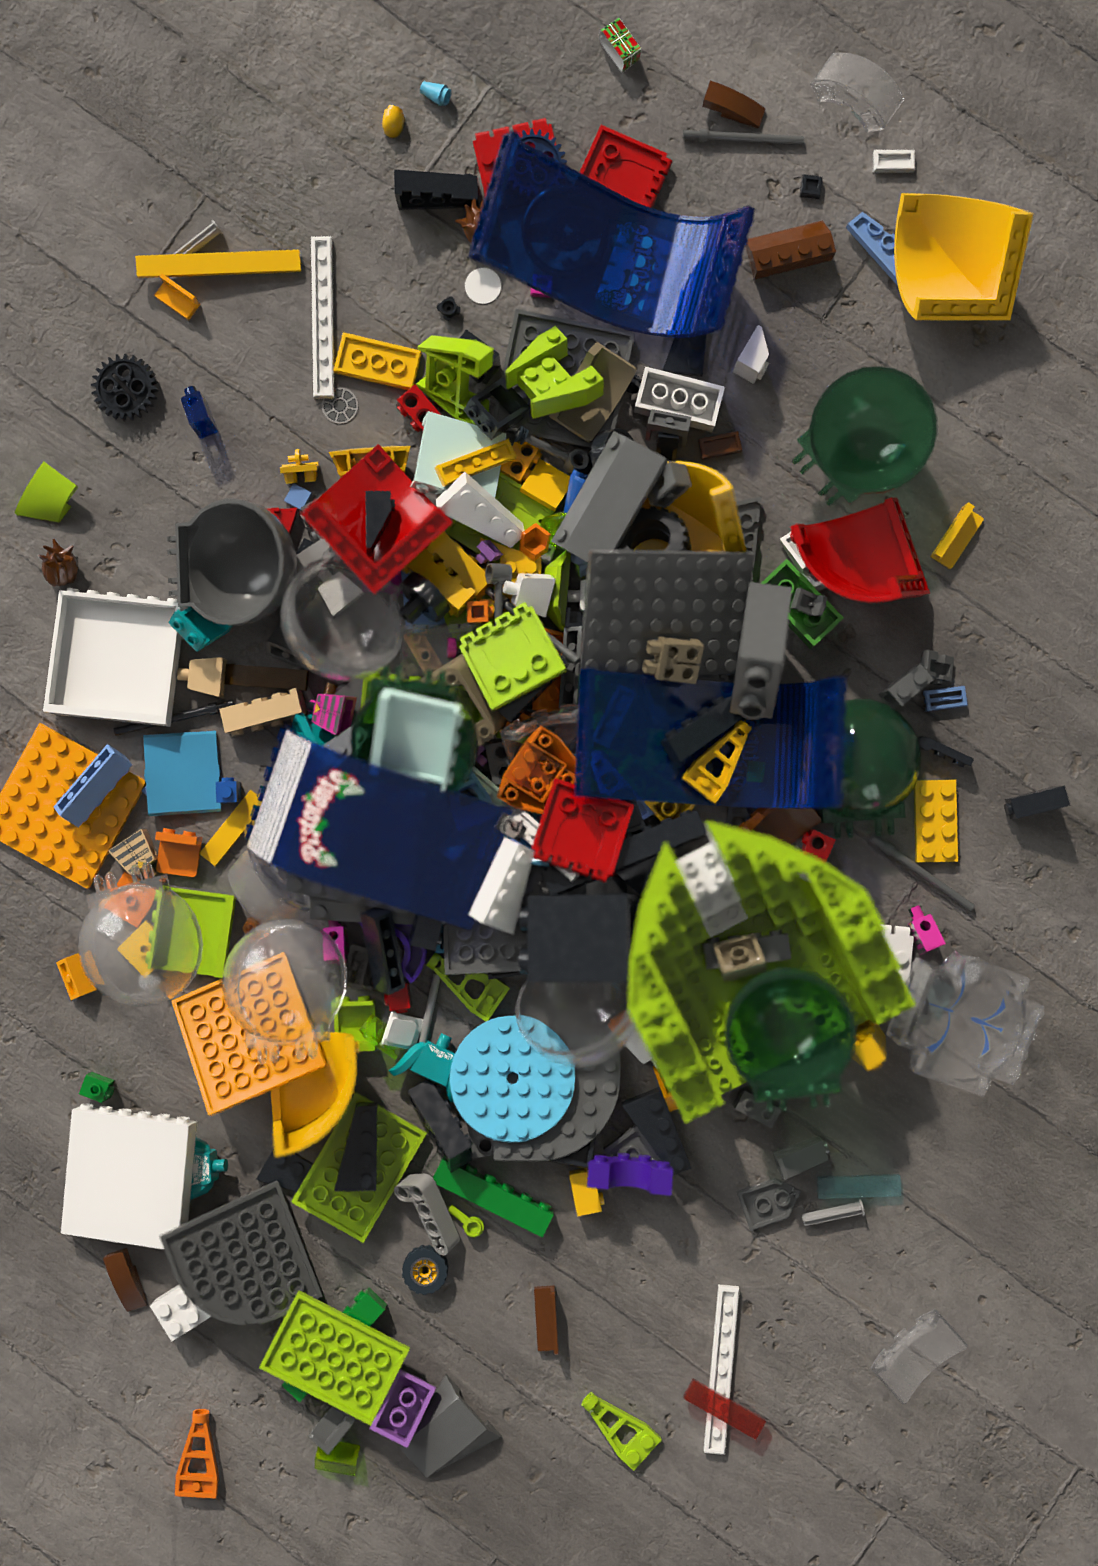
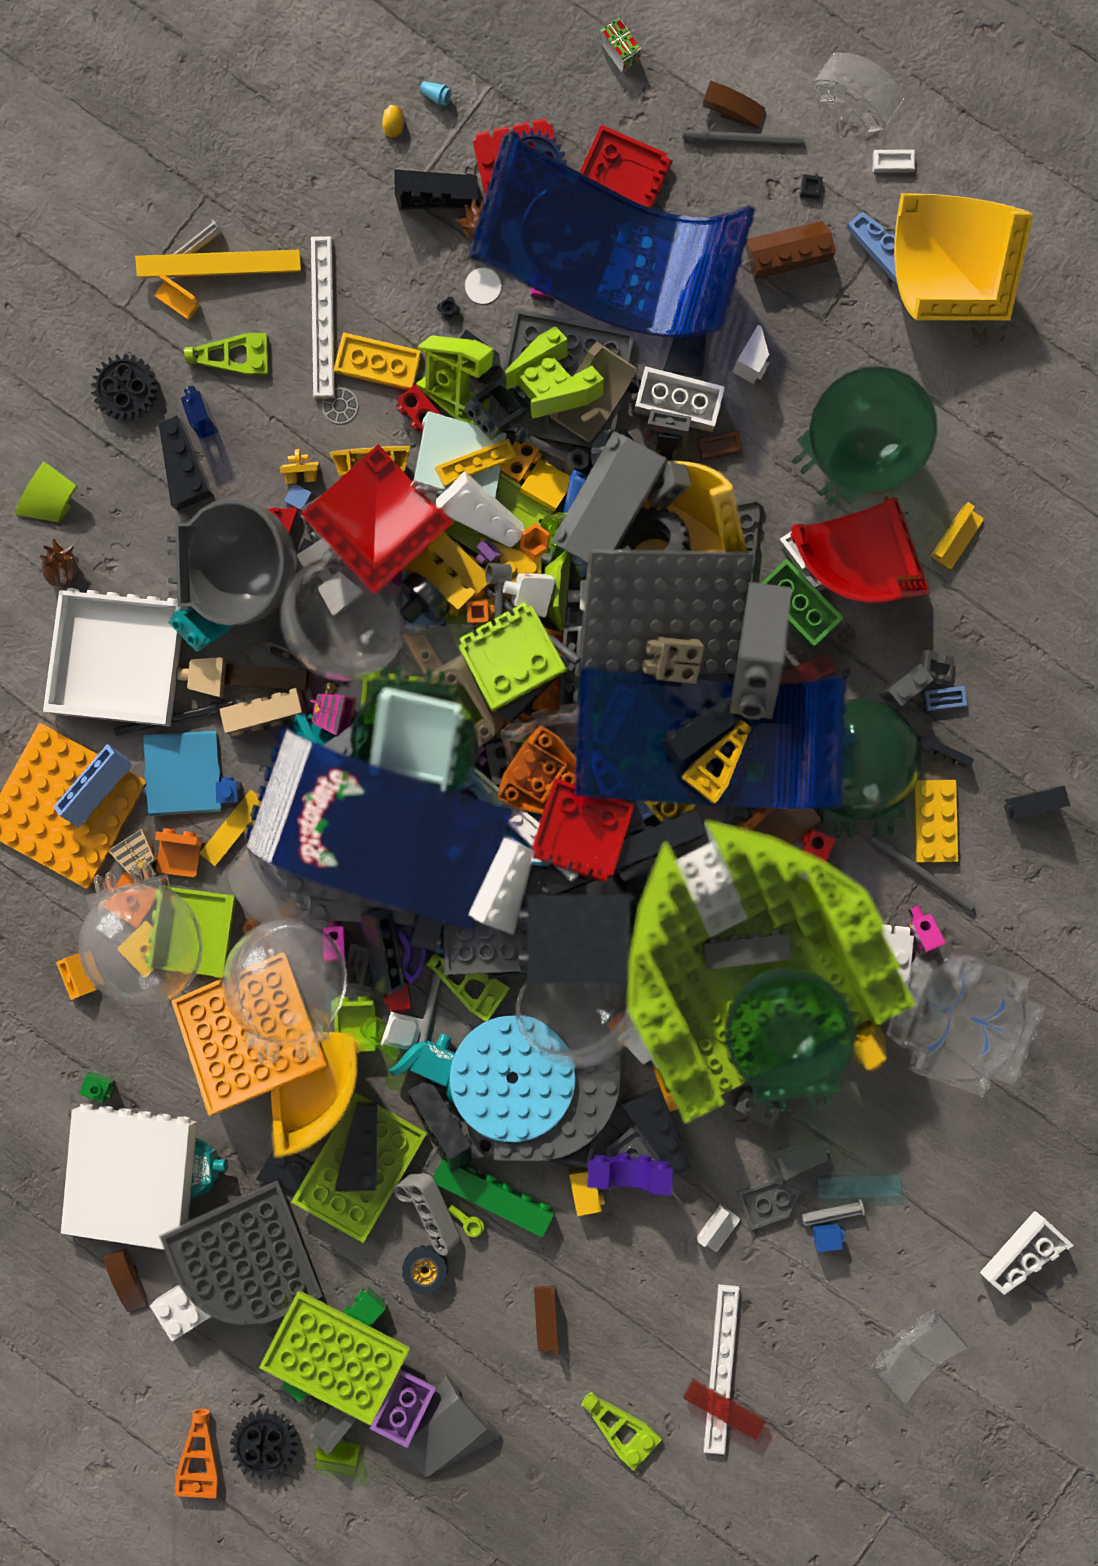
(183, 469): none -> black wedge
(245, 1441): none -> black gear
(256, 348): none -> lime plate
(378, 514): black slope -> none
(451, 647): dark pink tile -> none
(511, 827): sticker -> none
(718, 1228): none -> white panel
(739, 957): dark tan brick -> none
(808, 602): dark grey bracket -> none
(808, 670): none -> clear red tile
(828, 1237): none -> blue brick
(1024, 1253): none -> white wedge

